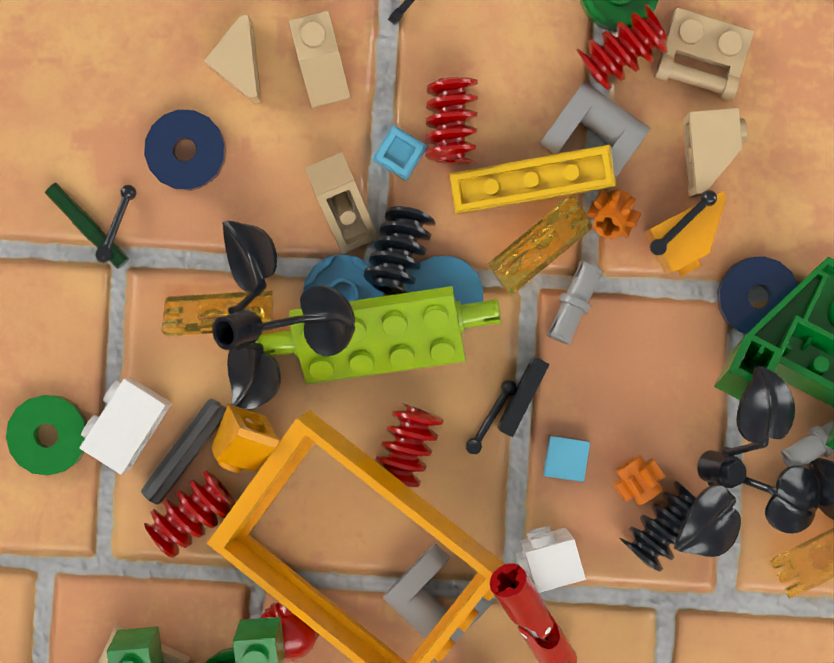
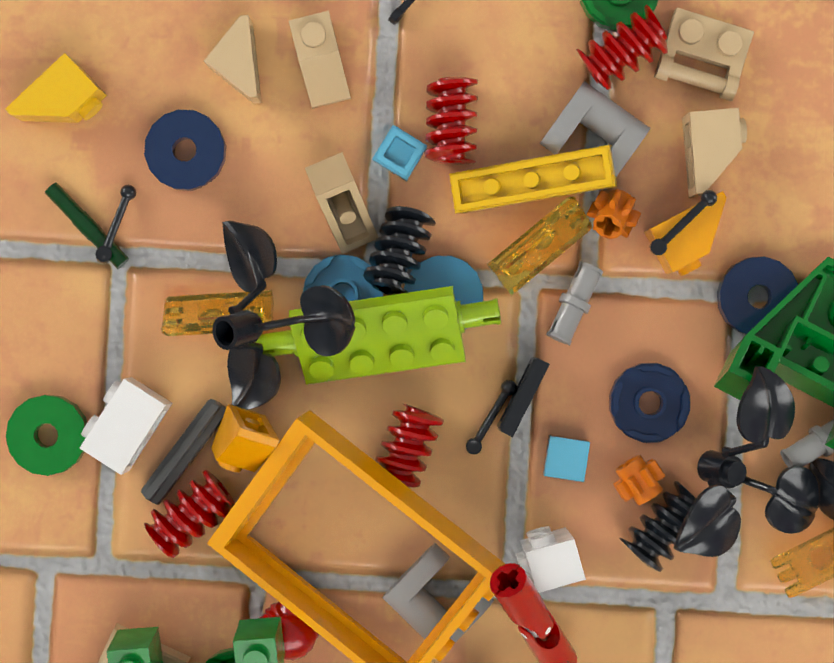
(59, 95): none -> yellow slope
(673, 402): none -> dark blue tile

